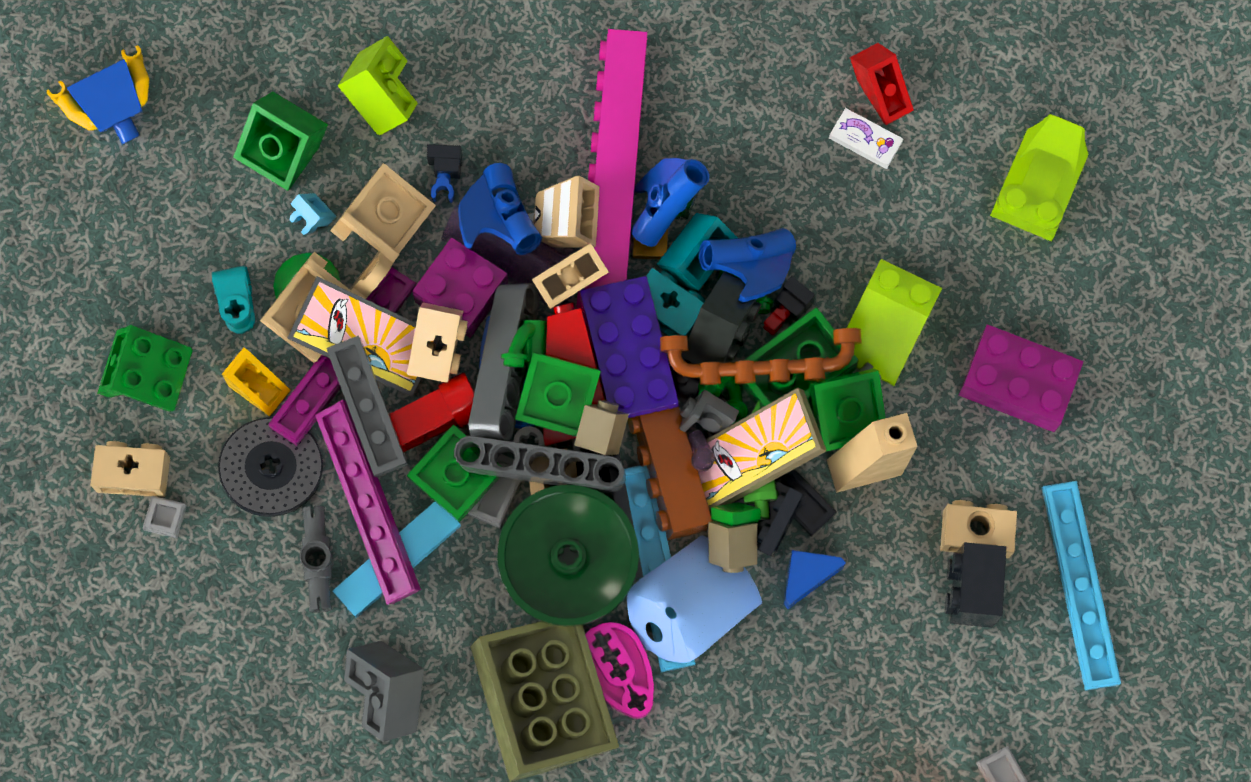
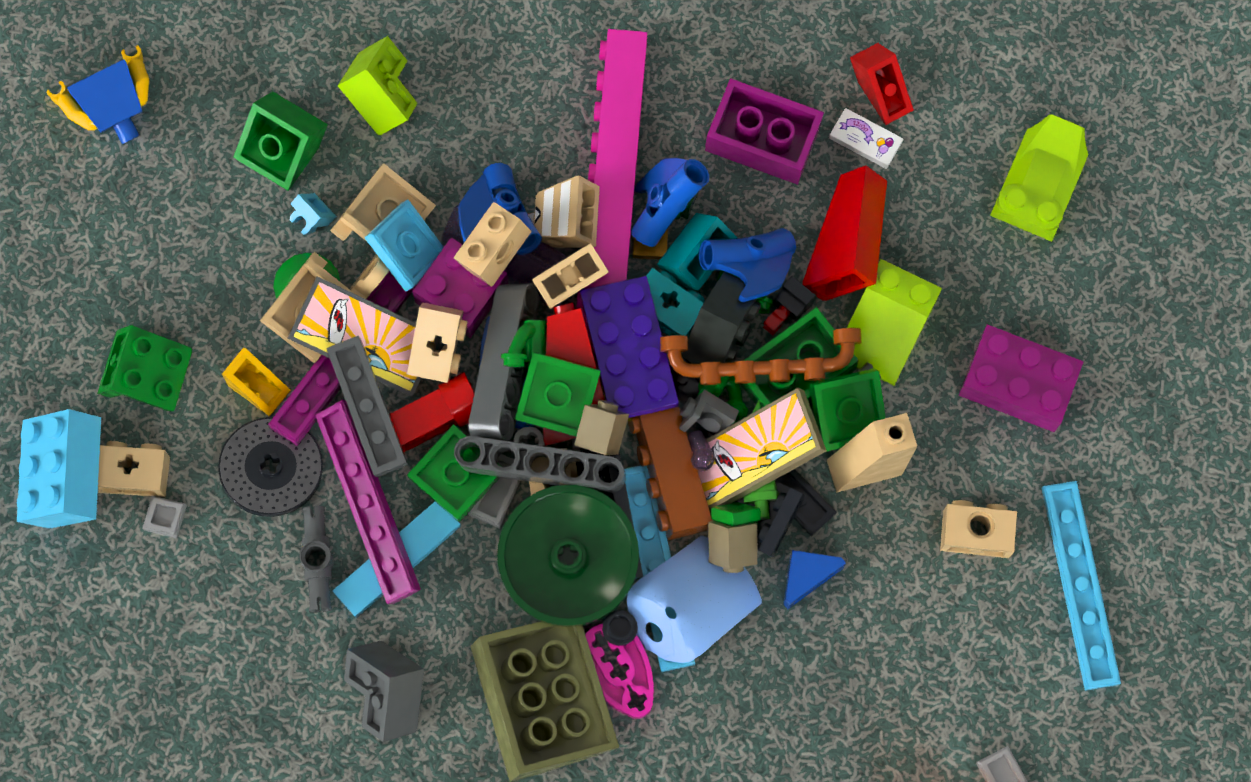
(59, 469): none -> medium azure brick
(233, 295): teal piece -> none
(405, 244): none -> medium azure tile
(447, 165): black piece -> none
(492, 244): none -> tan brick
(619, 628): none -> black plate
(764, 131): none -> magenta brick
(850, 236): none -> red slope
(977, 585): black brick -> none

